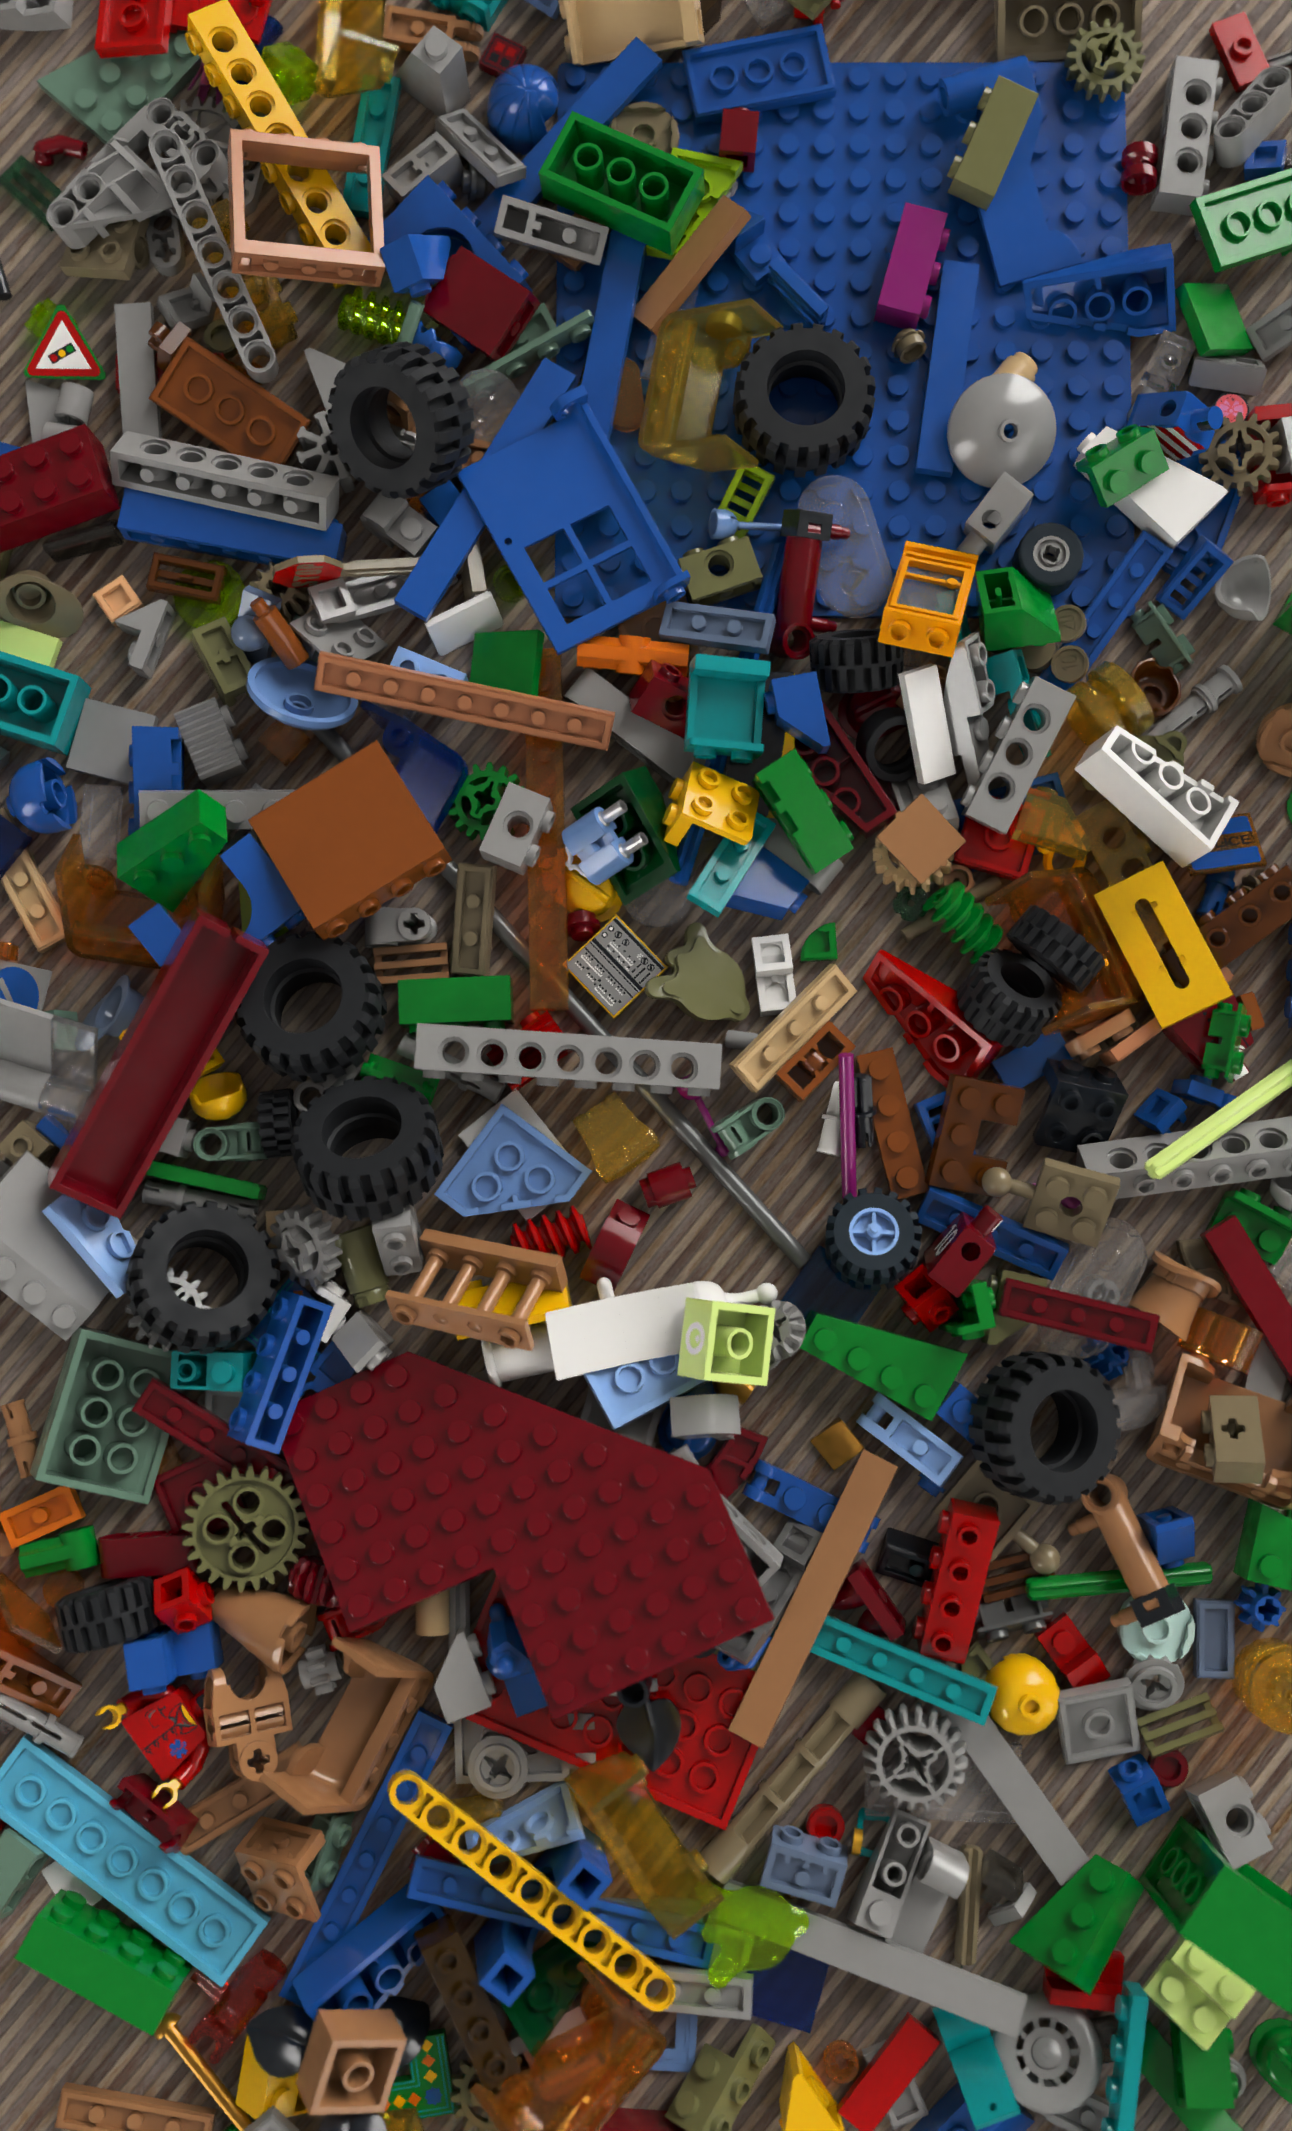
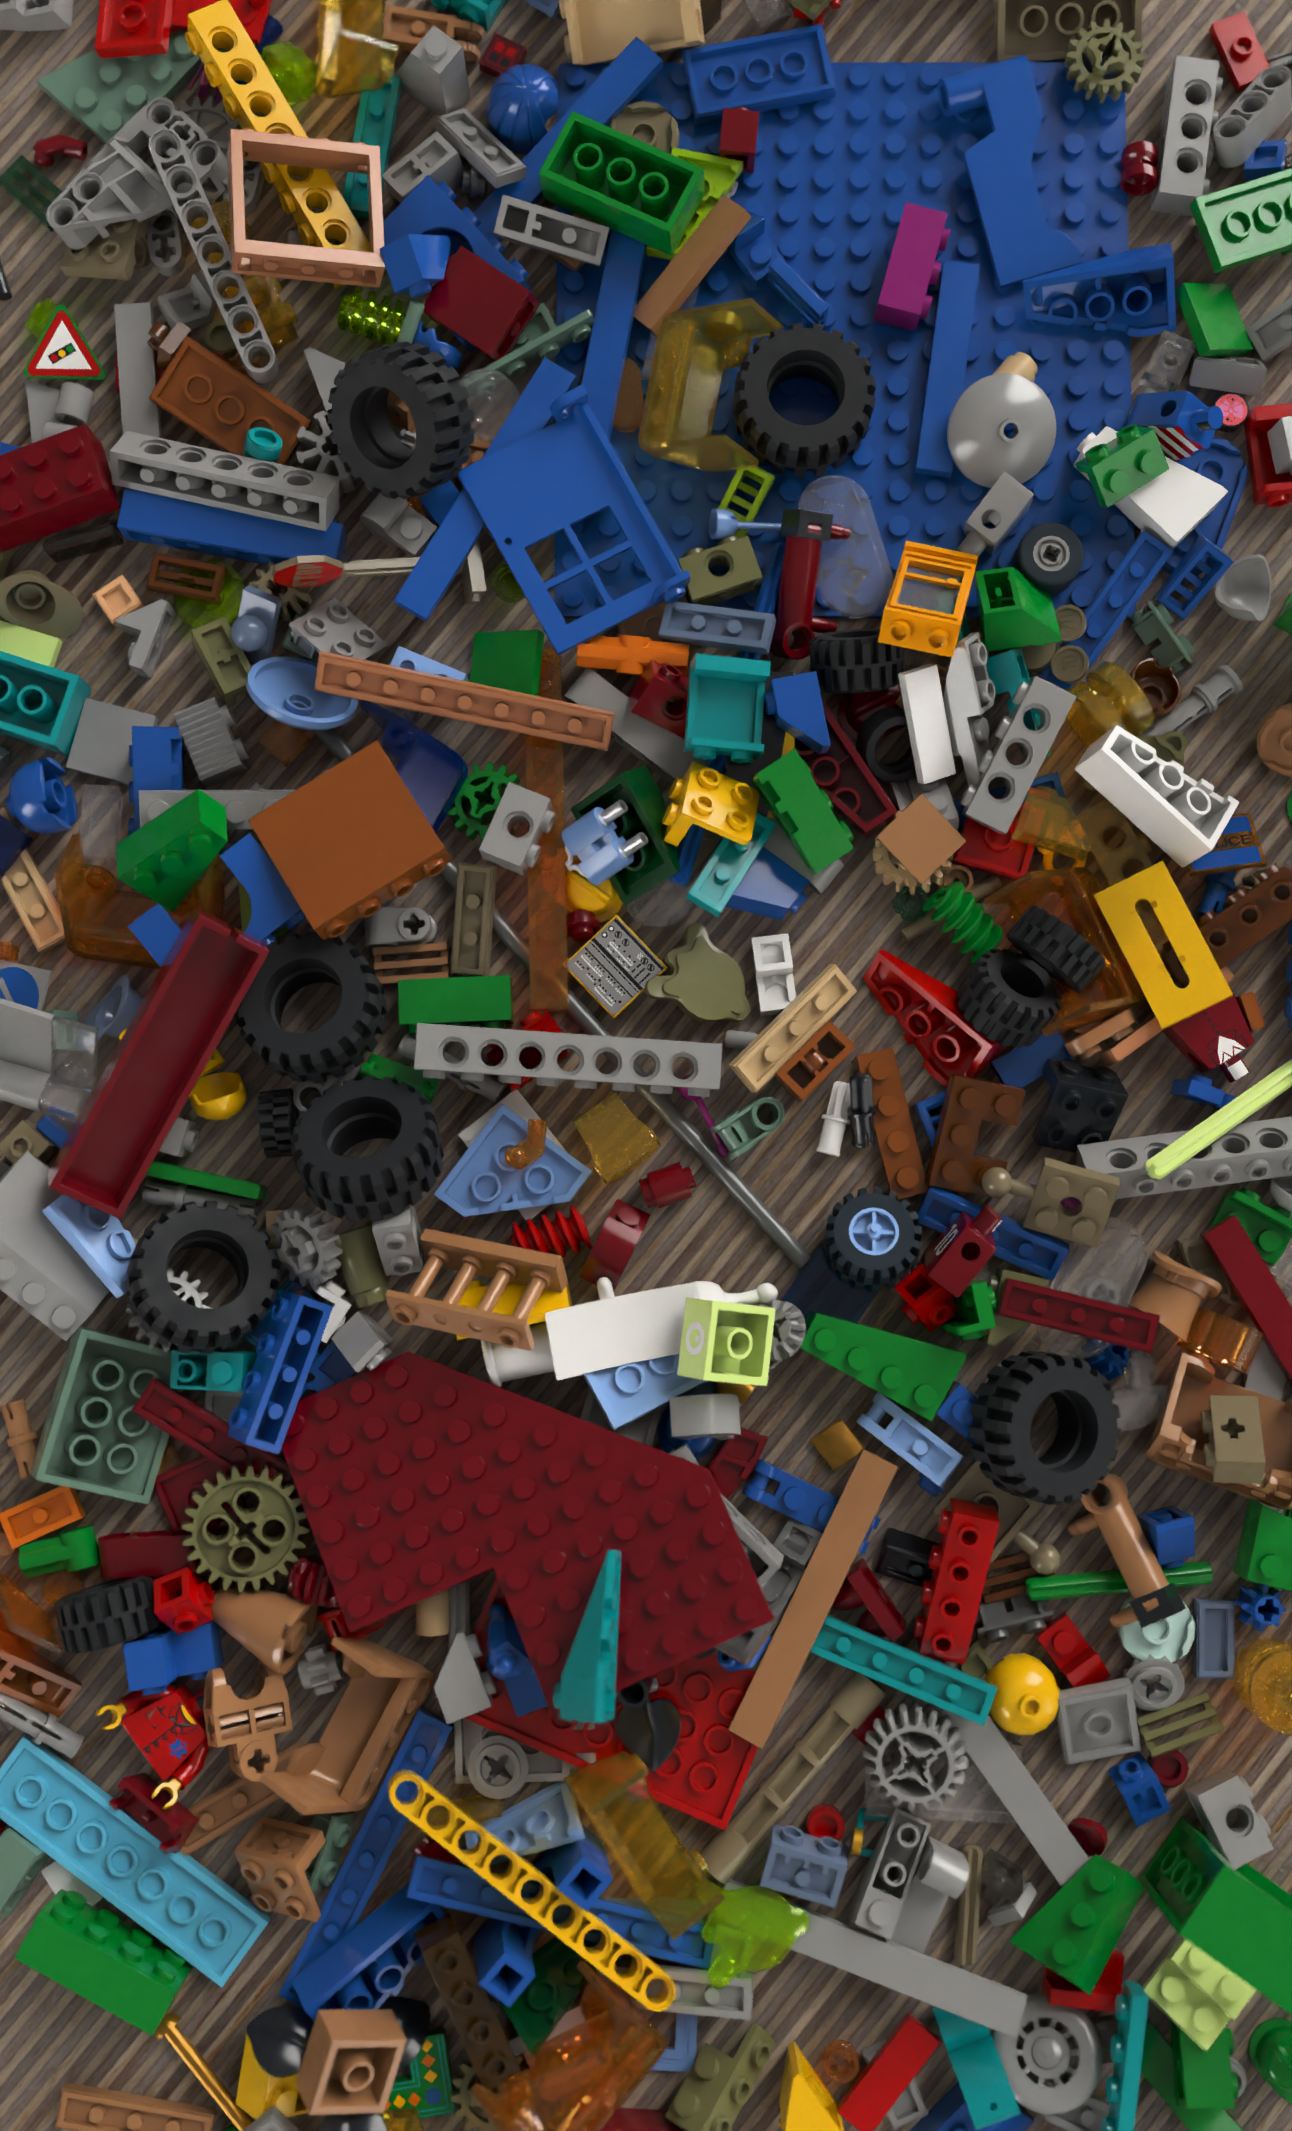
(236, 2002): clear red piece -> none
(239, 1143): sand green piece -> none
(263, 444): none -> teal tile
(279, 634): dark orange cylinder -> none
(358, 598): light grey slope -> none
(459, 624): white slope -> none
(531, 1148): none -> clear orange arm
(590, 1671): none -> teal wedge
(789, 1991): clear blue tile -> none
(820, 945): green tile -> none
(847, 1123): magenta bar -> none
(909, 345): dark tan plate -> none
(991, 142): olive brick -> none
(1089, 1835): none -> dark red piece
(1161, 1111): blue tile -> none
(1231, 1028): green hinge -> none
(1256, 452): dark tan gear -> none

